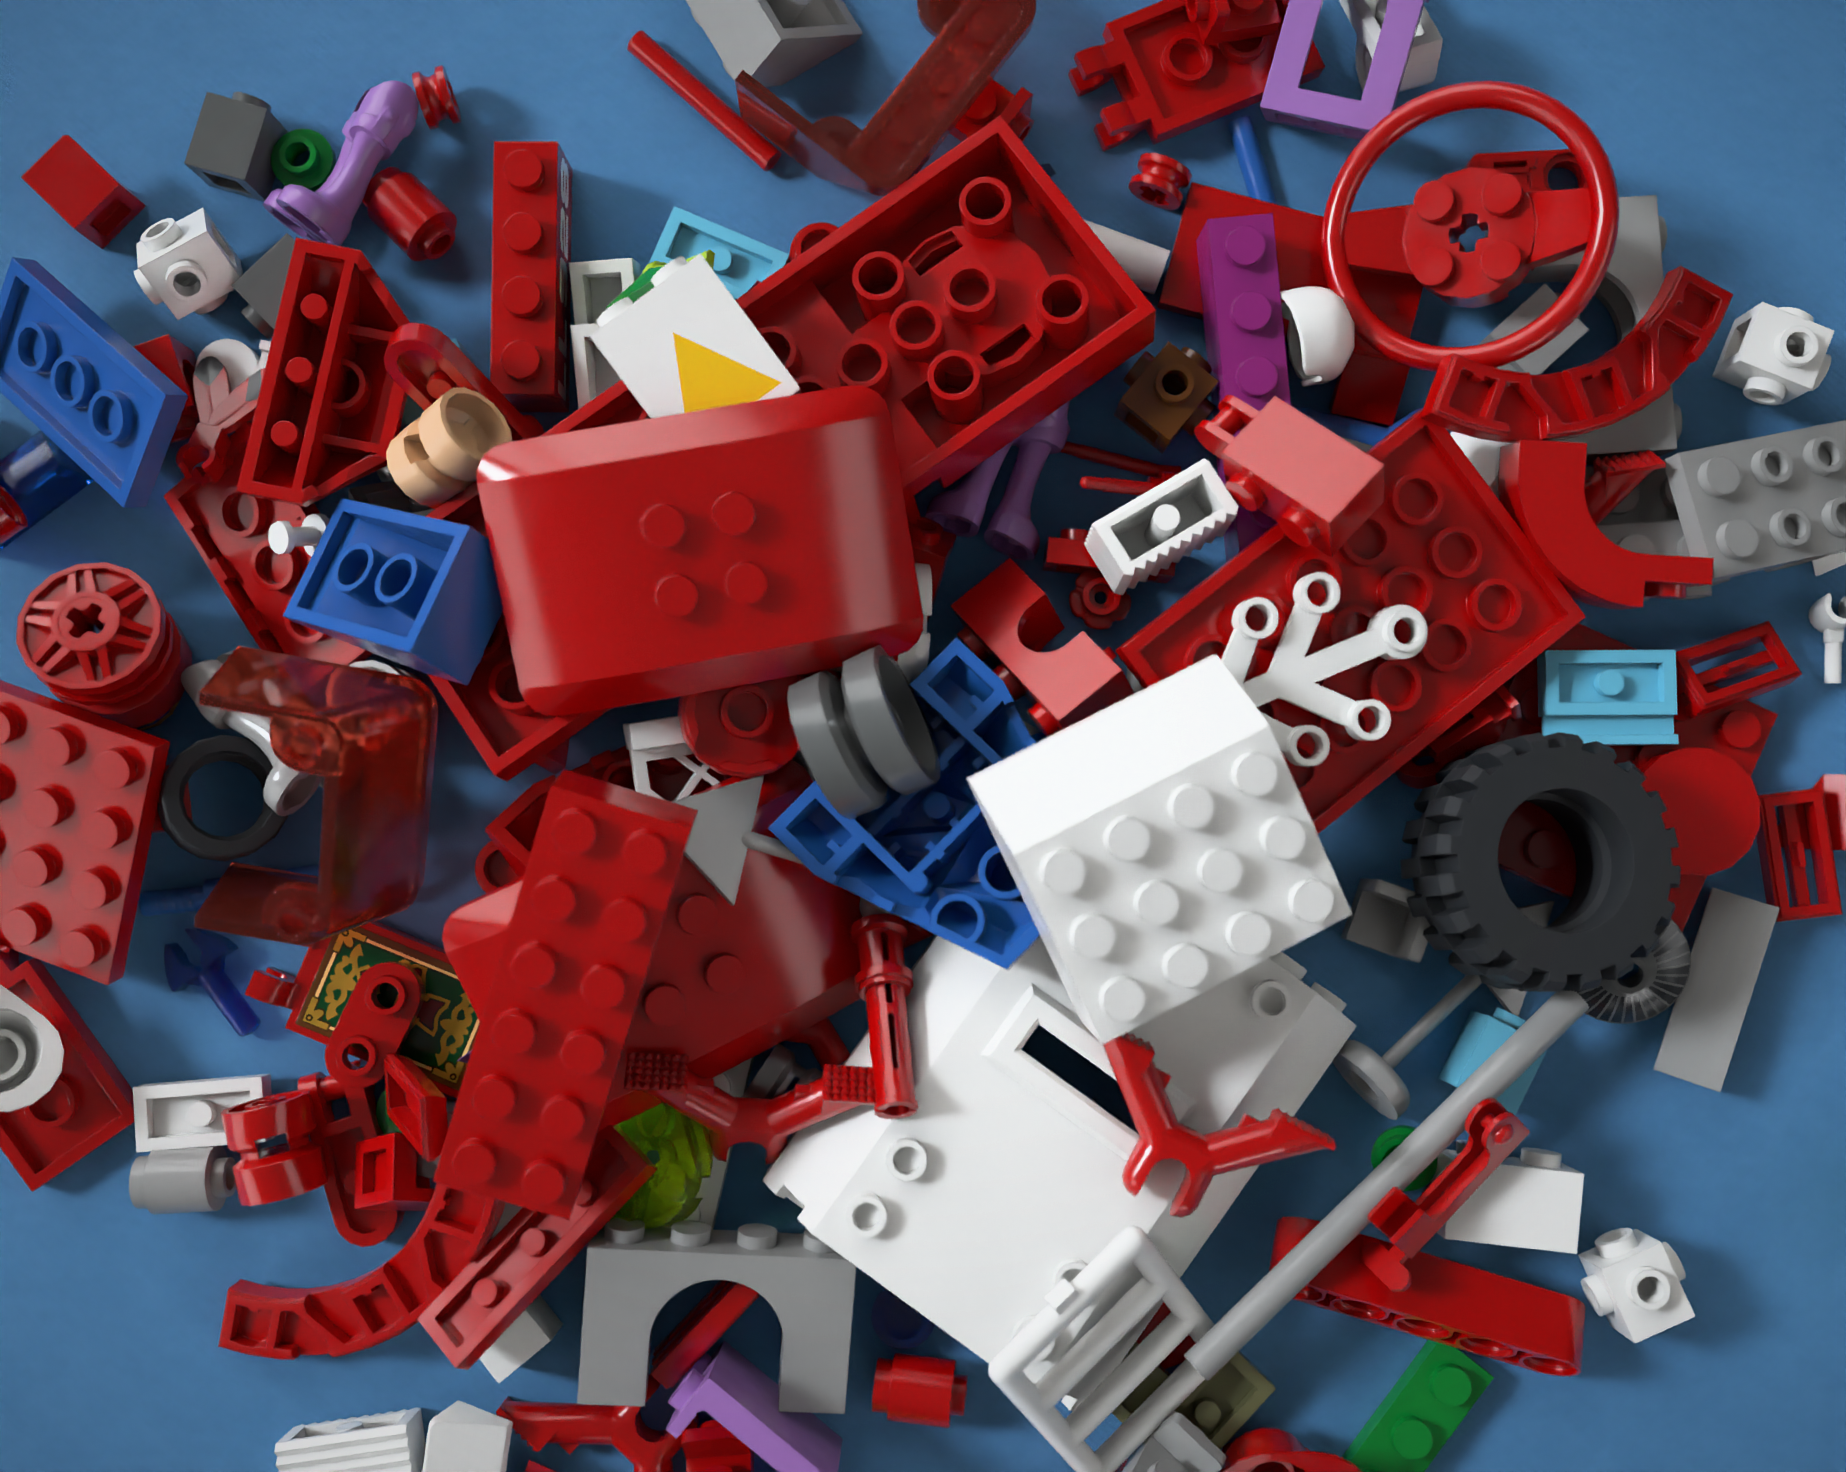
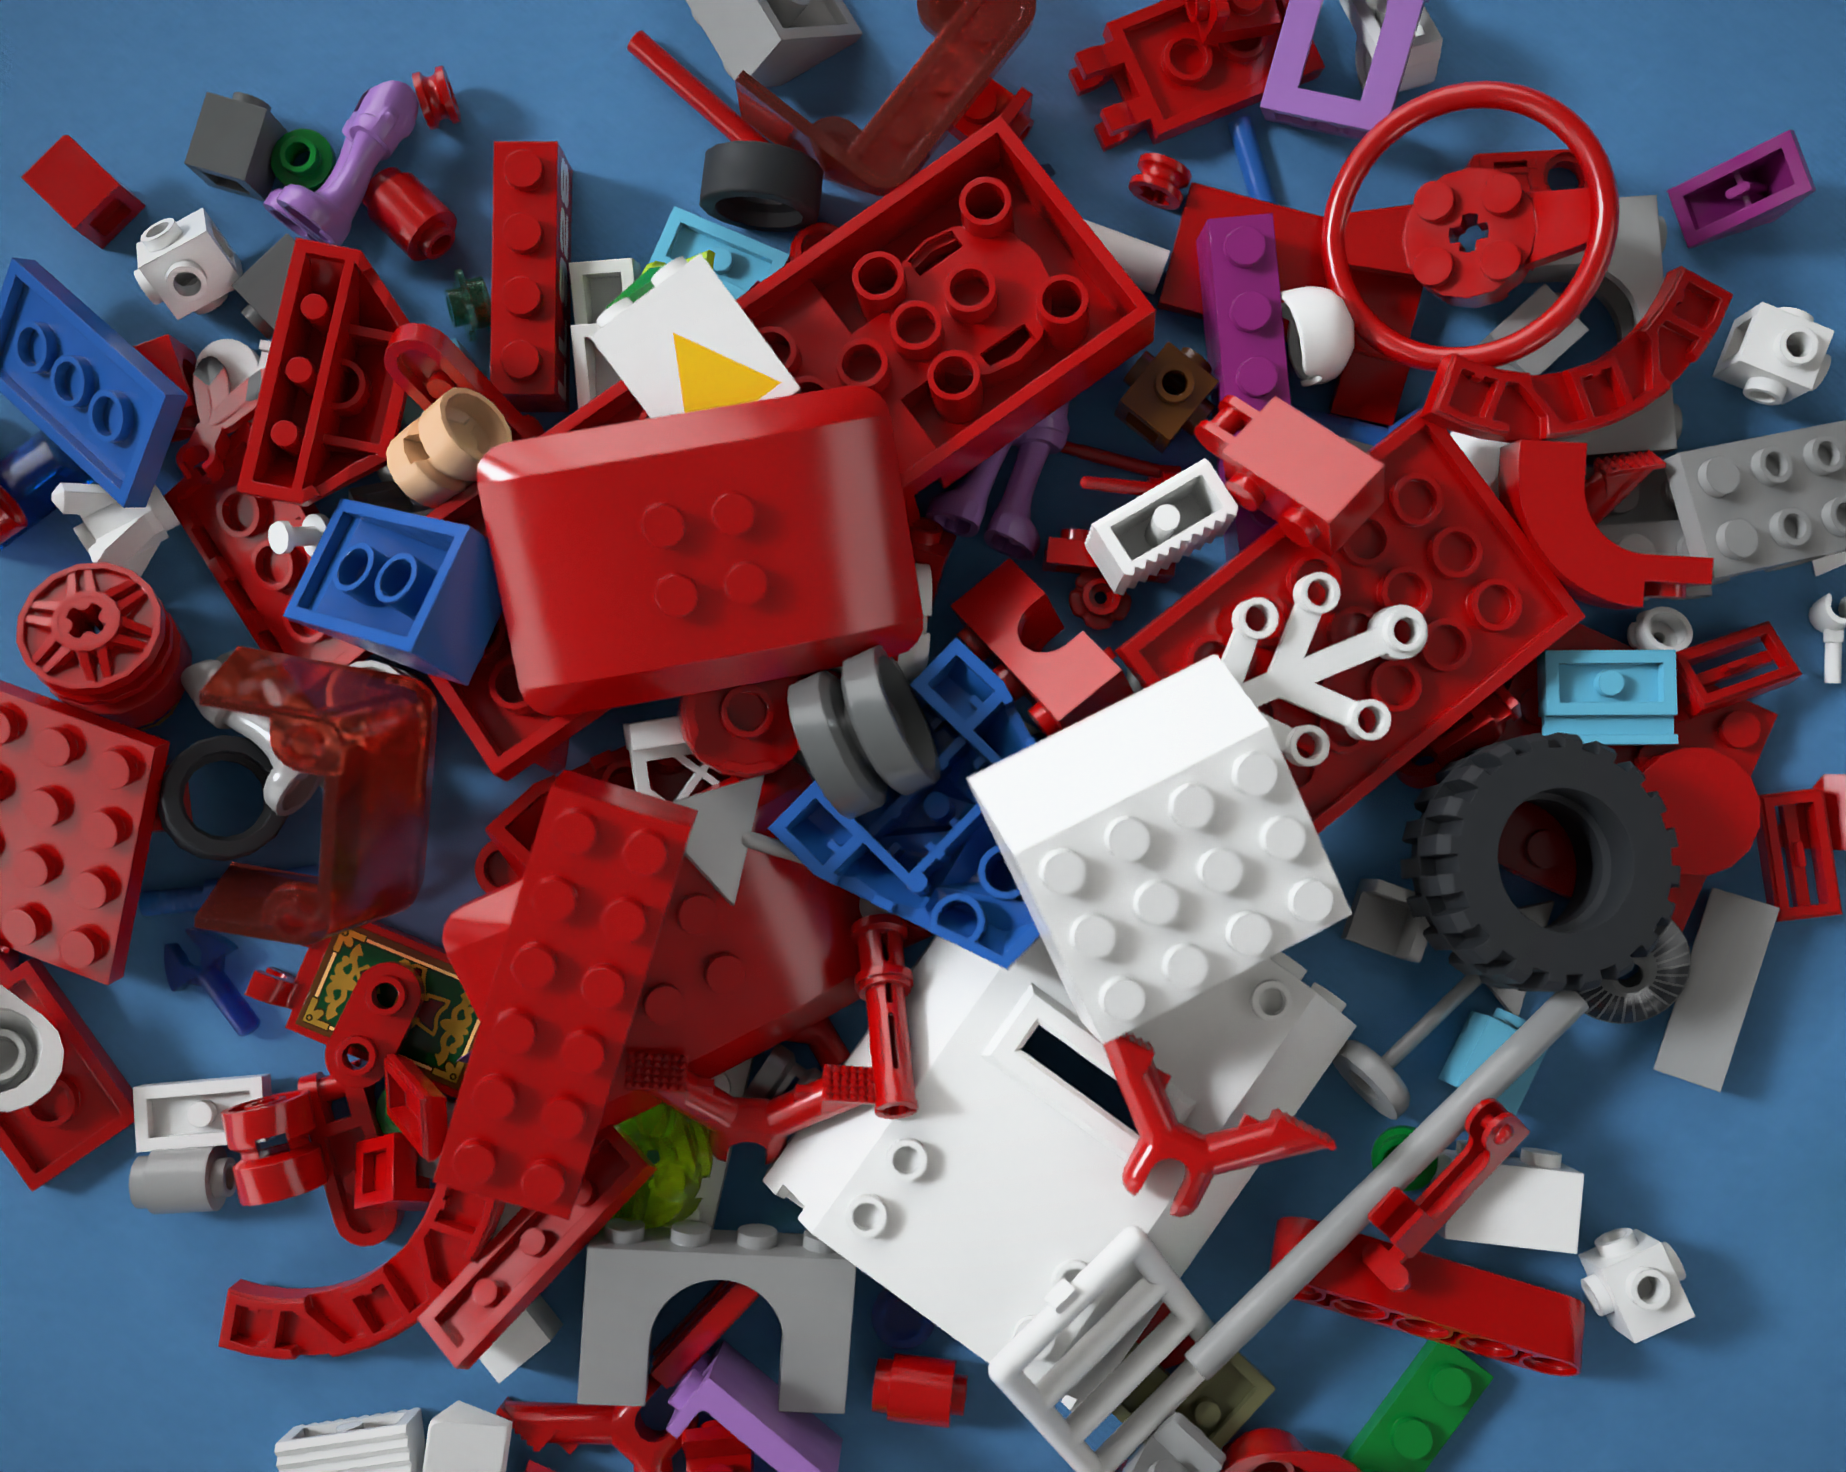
(113, 532): none -> white rock
(469, 304): none -> plate
(761, 186): none -> black tyre
(1663, 623): none -> white plate
(1743, 191): none -> magenta slope

